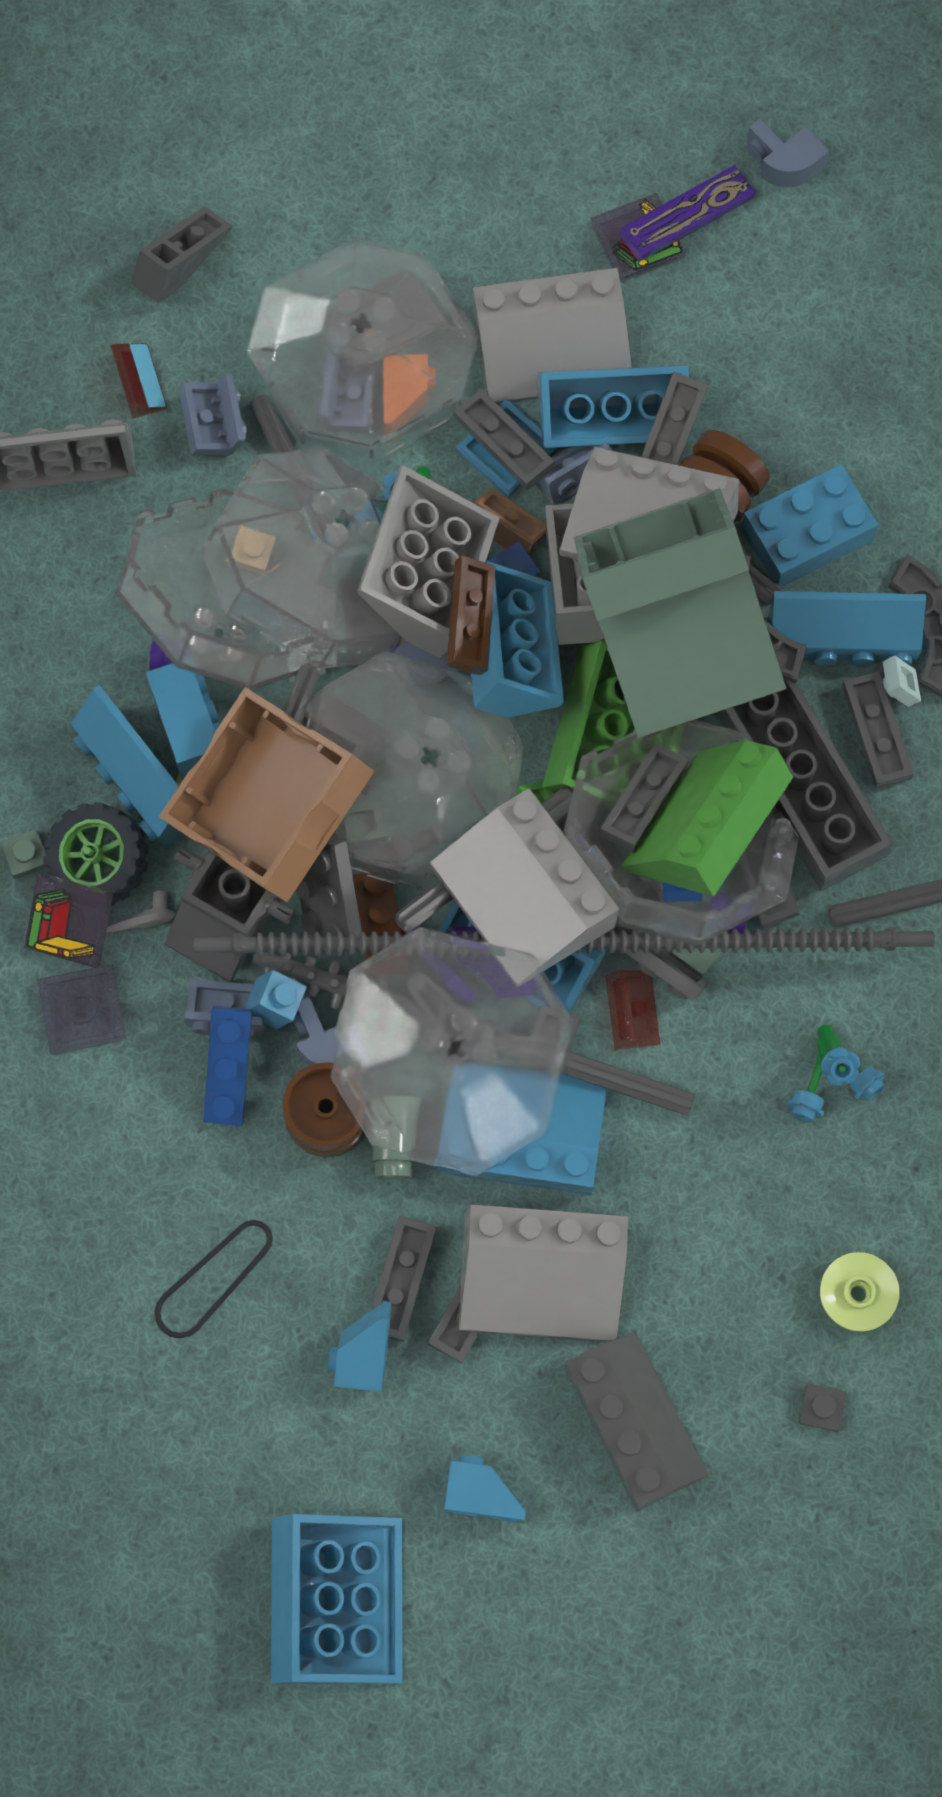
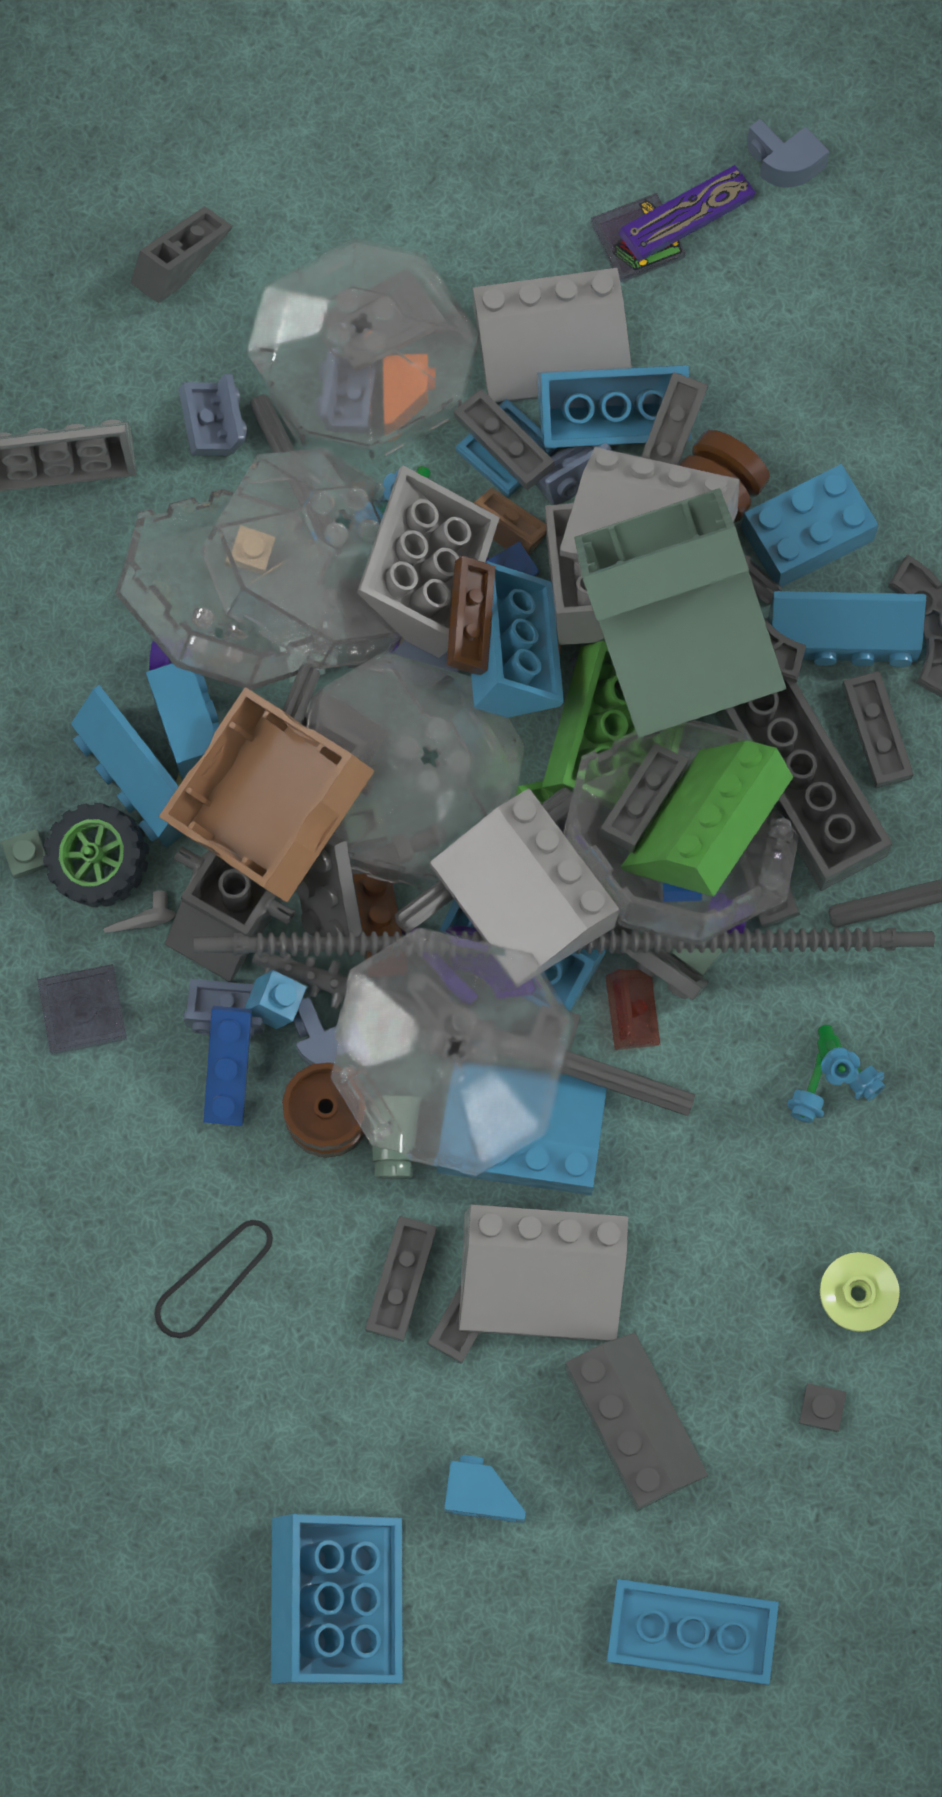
(68, 920): tile -> none
(138, 378): slope -> none
(362, 1351): dark azure slope -> none
(692, 1632): none -> dark azure plate
(901, 681): light aqua plate -> none

